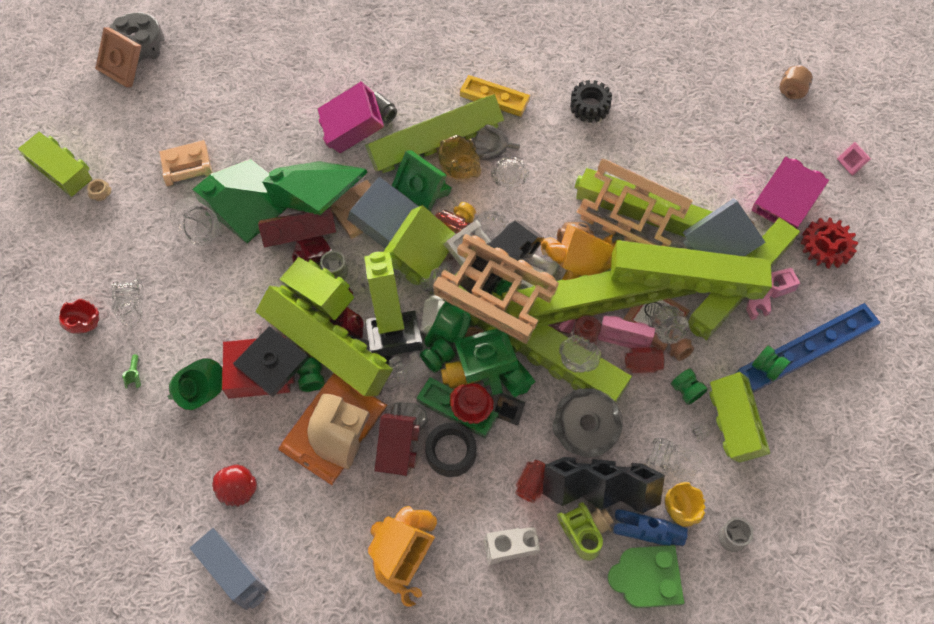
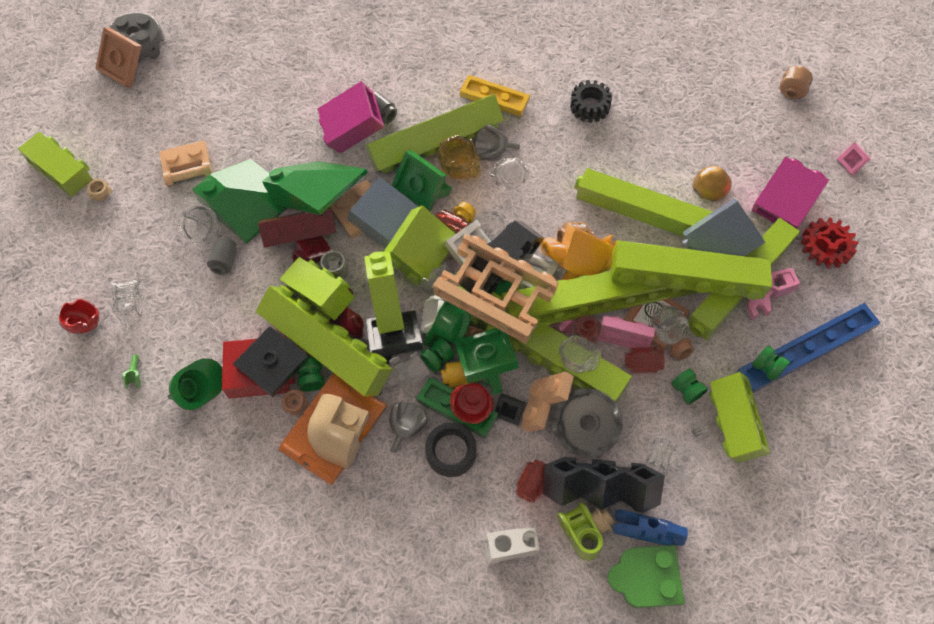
(222, 255): none -> dark grey brick
(229, 570): sand blue brick -> none
(234, 485): red hair -> none
(289, 397): none -> nougat plate
(396, 444): dark red brick -> none
(400, 549): light orange torso -> none
(517, 380): green hips -> none
(543, 394): none -> light nougat plate
(642, 190): light nougat fence -> none
(685, 504): yellow hair -> none
(712, 183): none -> pearl gold hair
(739, 530): light grey wheel -> none

